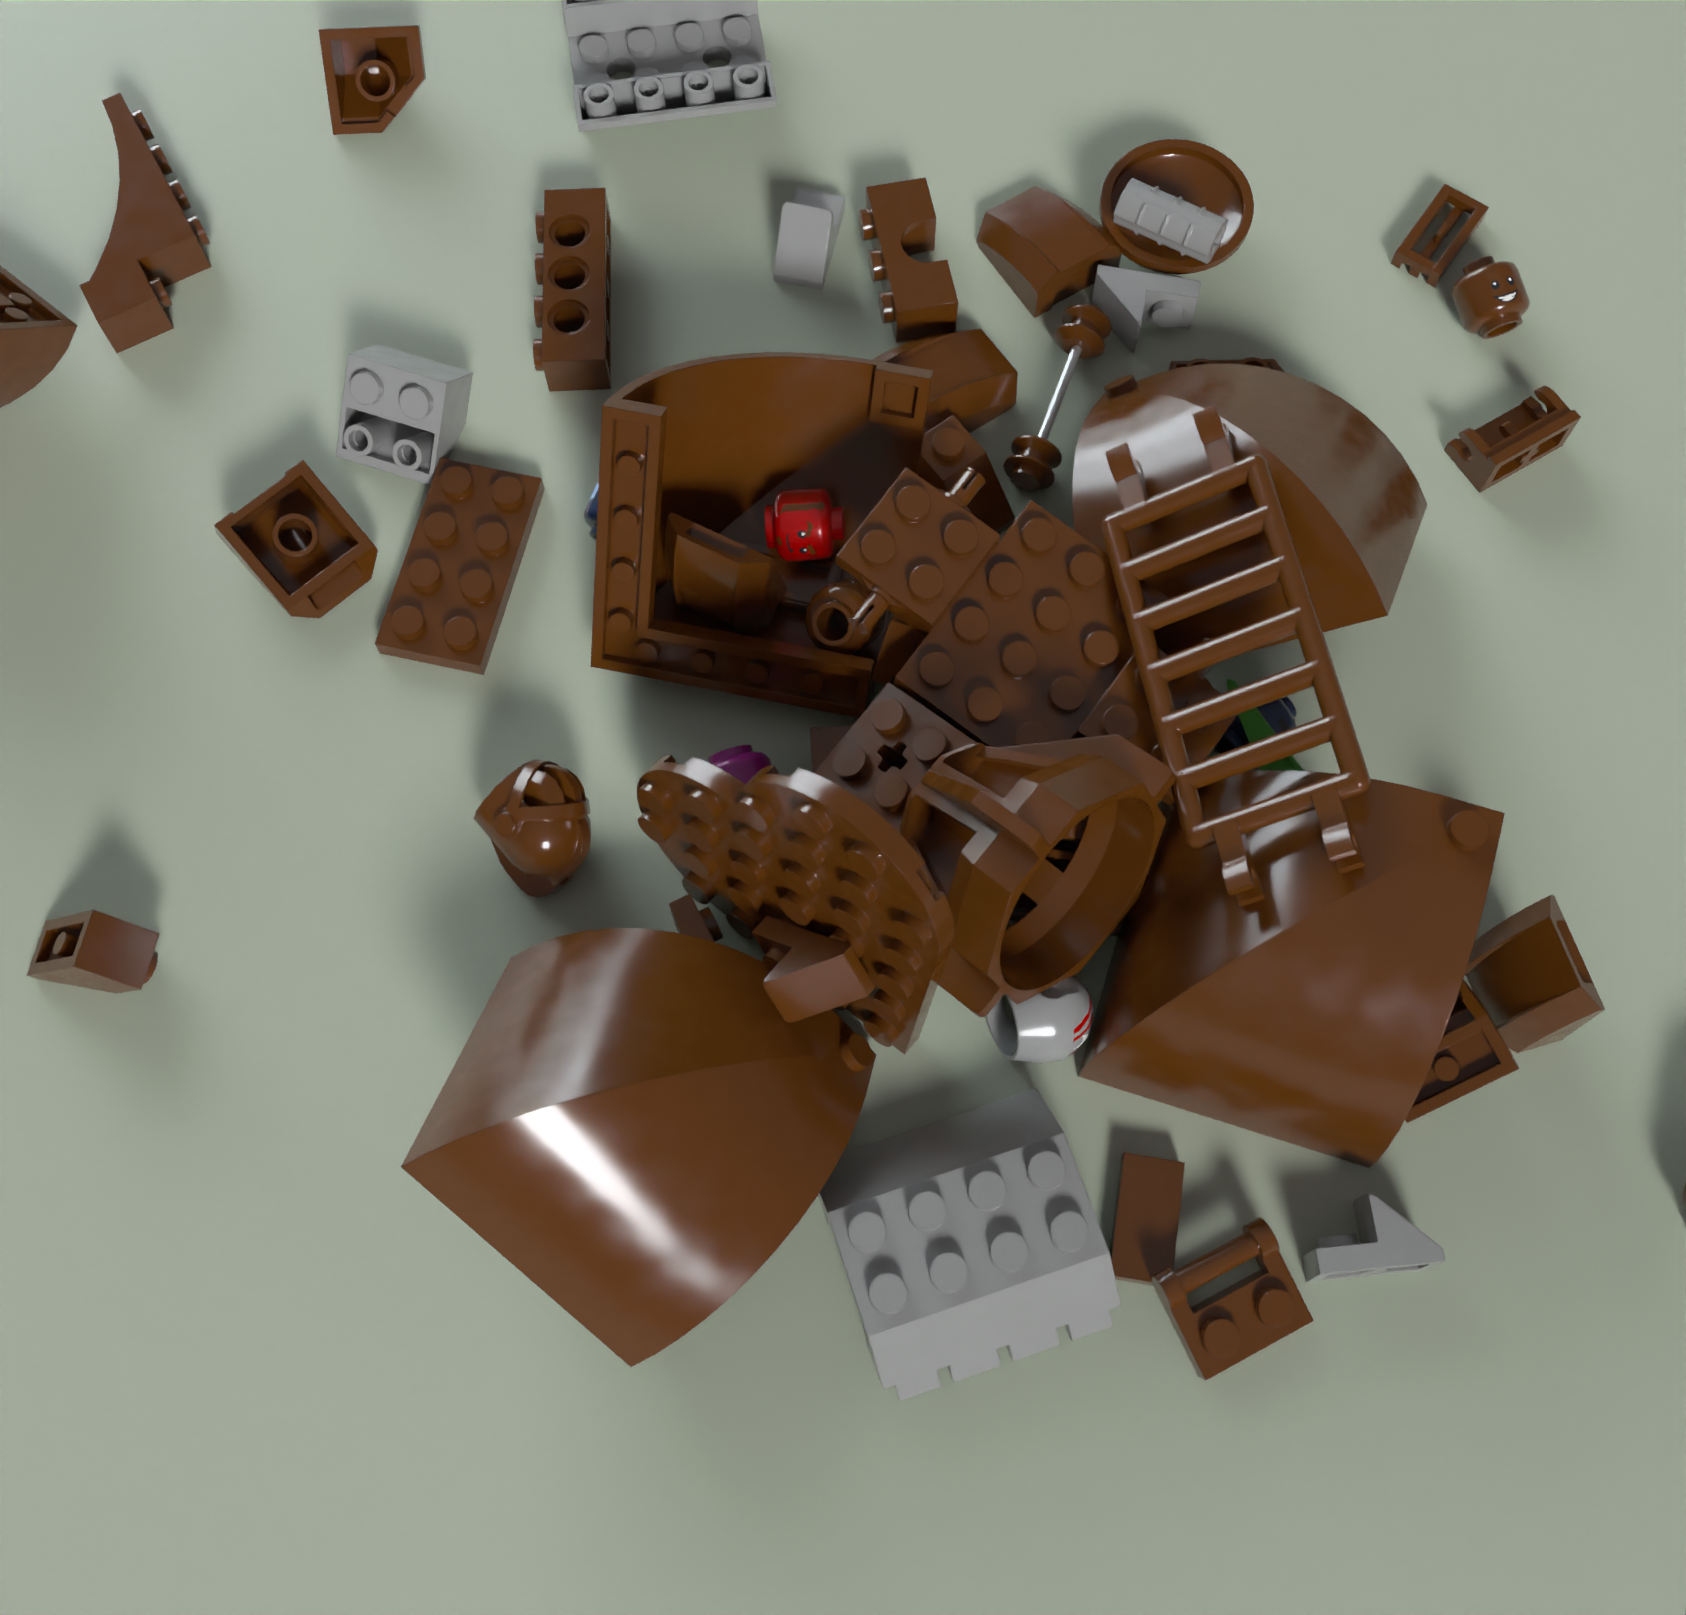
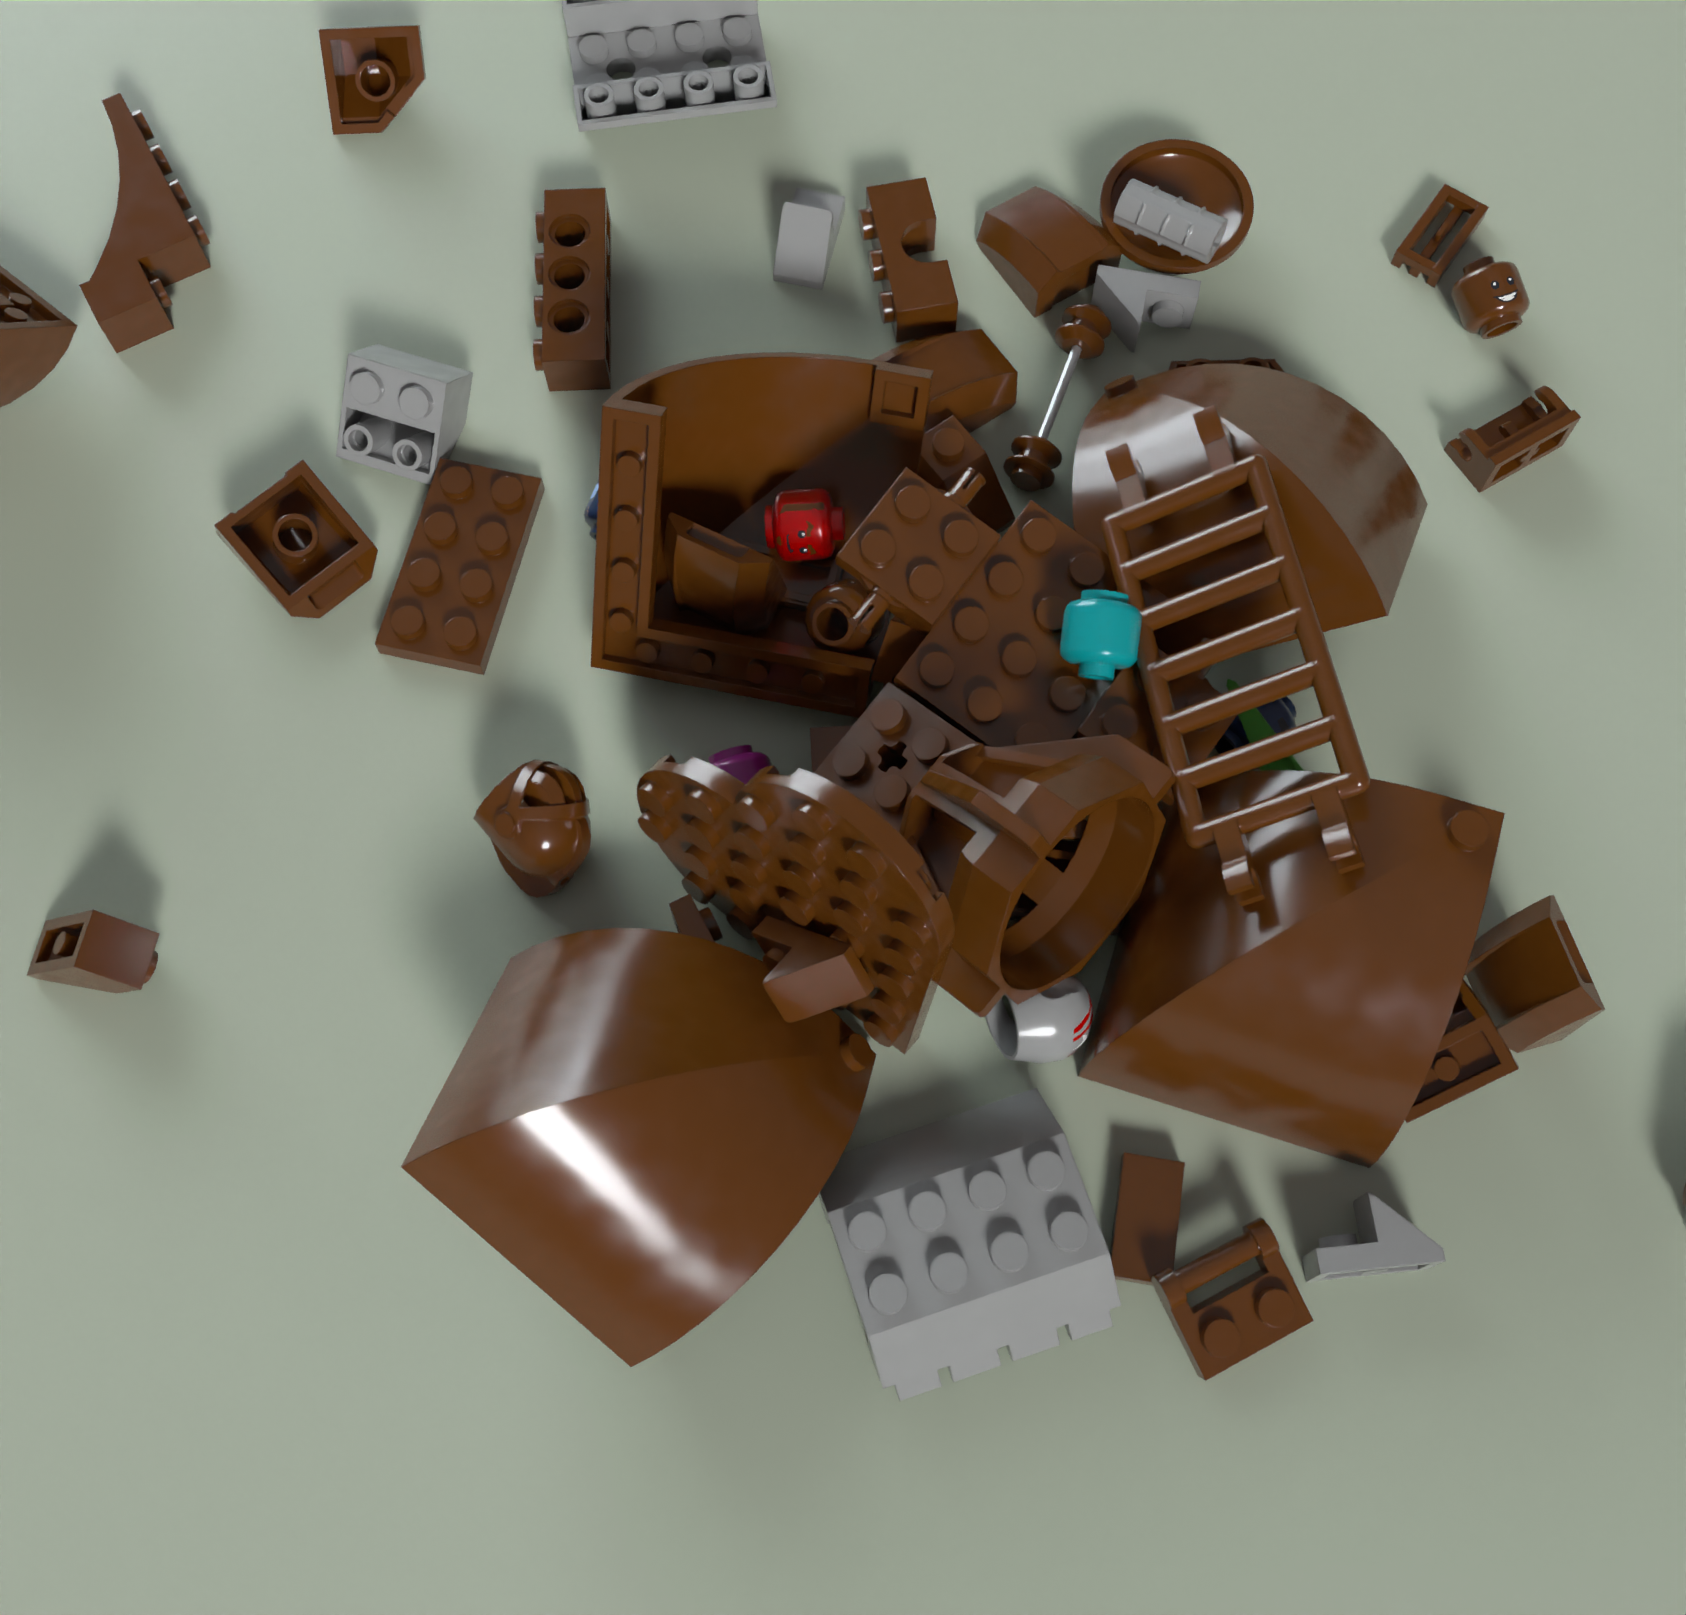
(1100, 633): none -> teal head

